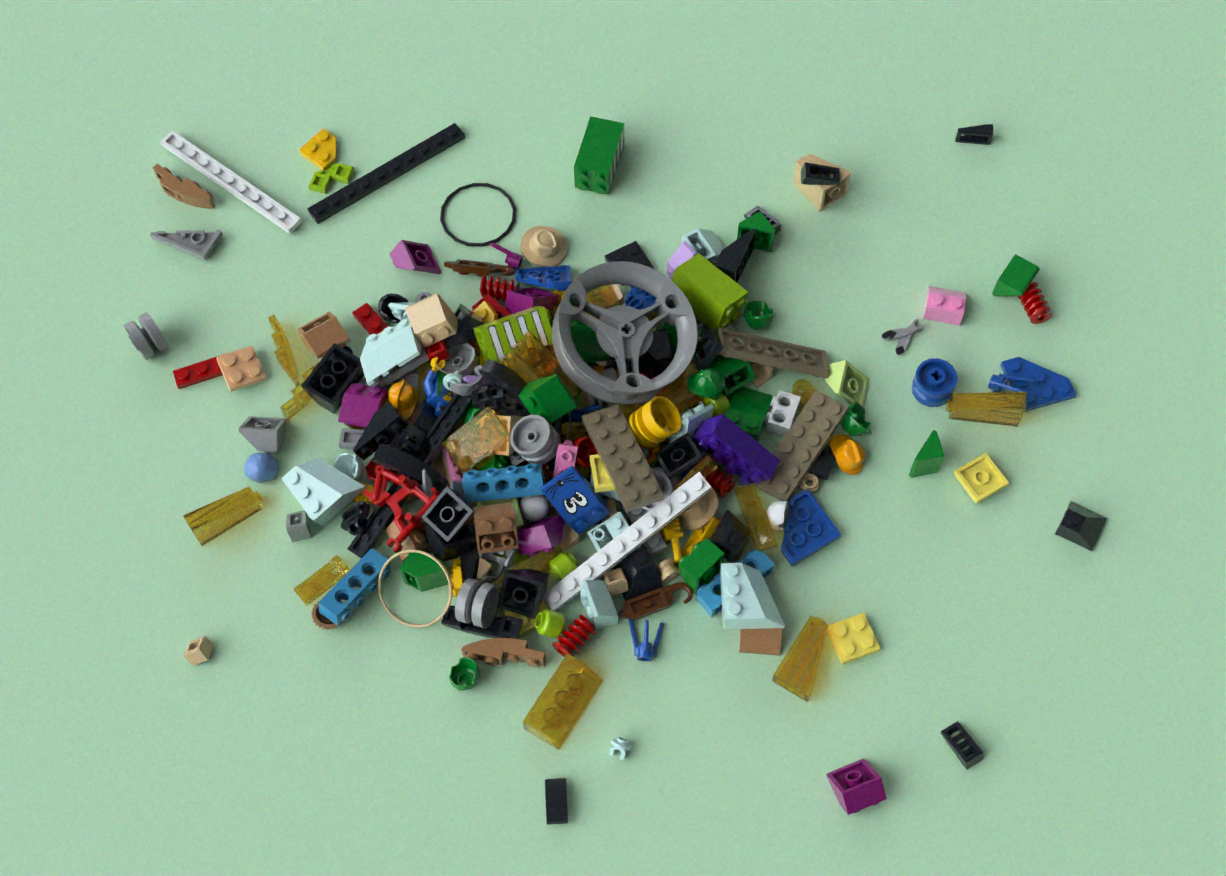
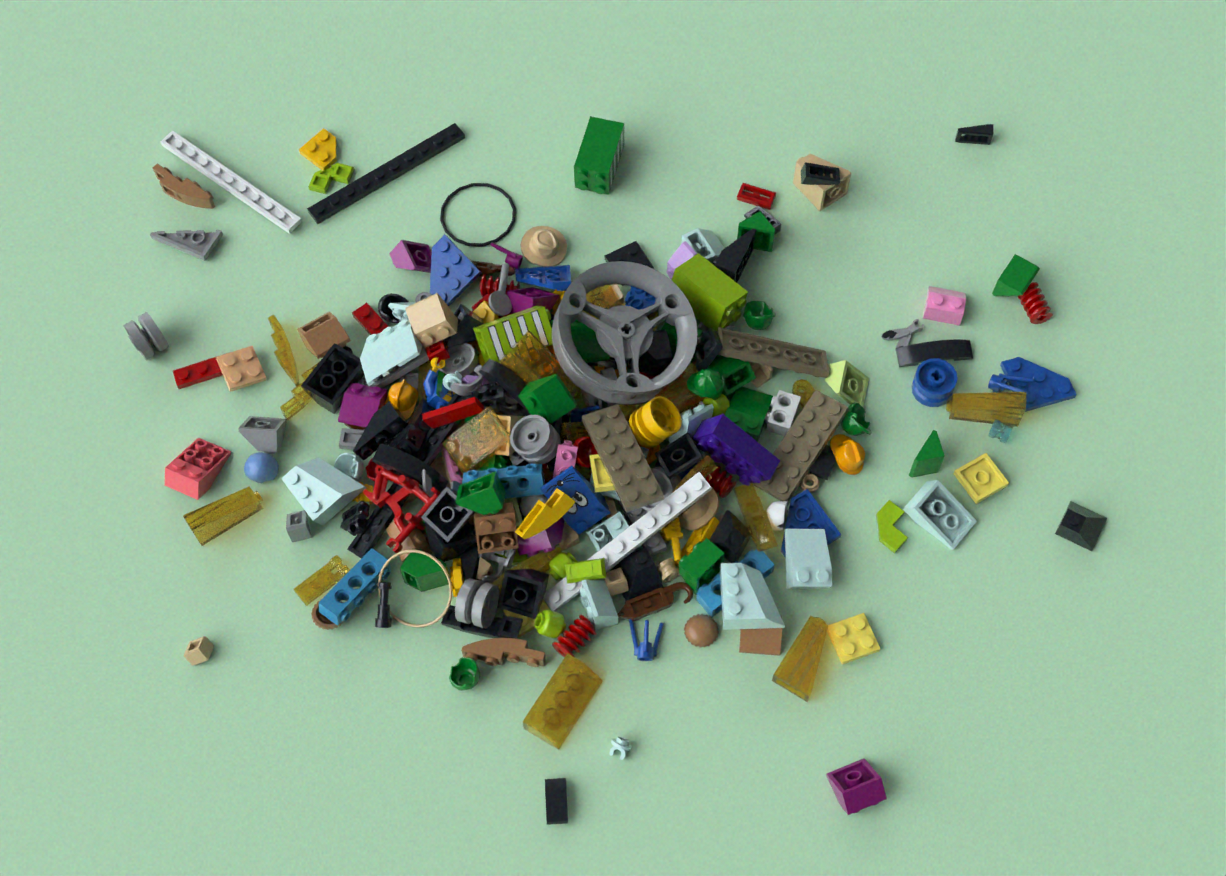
(196, 468): none -> coral slope
(383, 617): none -> black piece
(450, 271): none -> plate
(453, 412): none -> red tile
(482, 494): none -> green slope
(498, 300): none -> light grey piece
(545, 514): none -> yellow slope
(585, 570): none -> lime tile
(701, 630): none -> medium nougat hat
(755, 198): none -> red tile
(807, 559): none -> light aqua slope
(888, 534): none -> lime tile
(940, 513): none -> light aqua slope
(942, 349): none -> black slope
(971, 760): black slope -> none
(1000, 431): none -> clear light blue wheel

